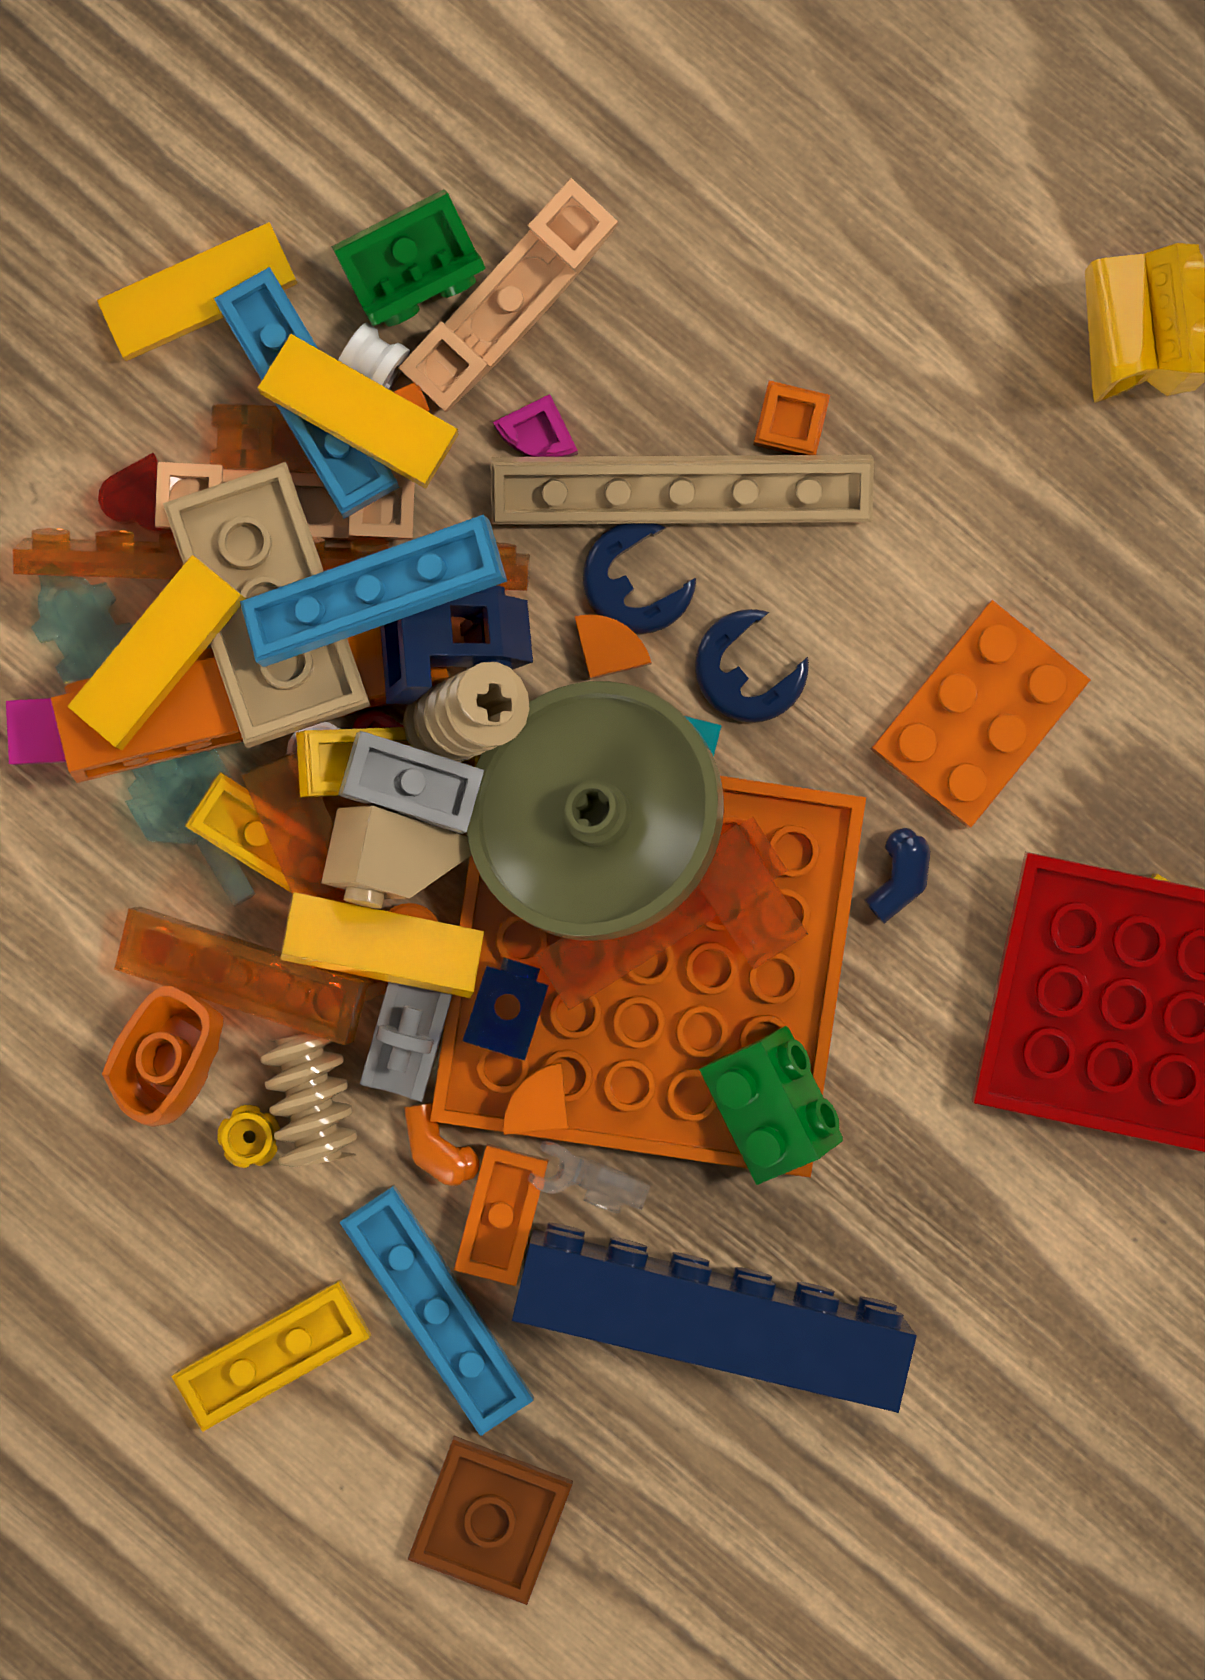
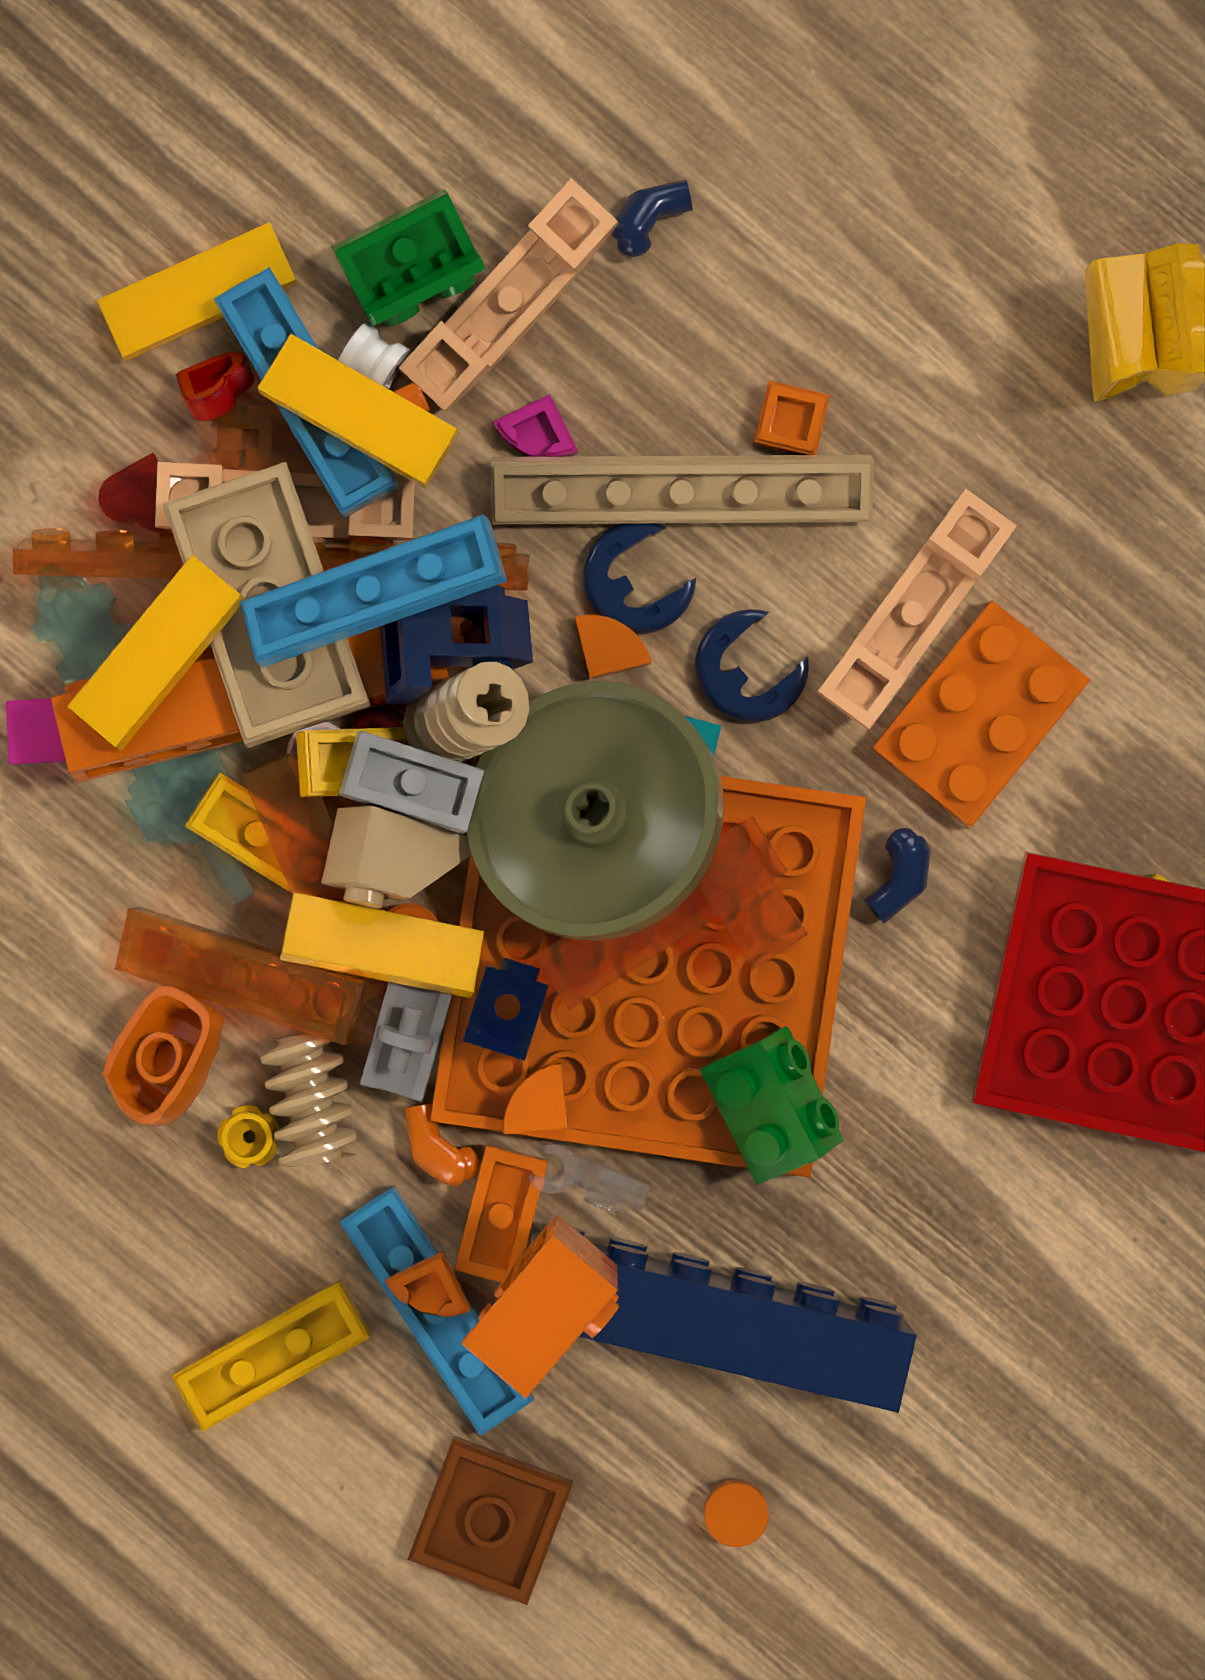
(214, 384): none -> red tile
(430, 1287): none -> orange tile
(544, 1306): none -> orange wedge
(642, 212): none -> dark blue arm
(736, 1512): none -> orange tile
(916, 609): none -> light nougat slope

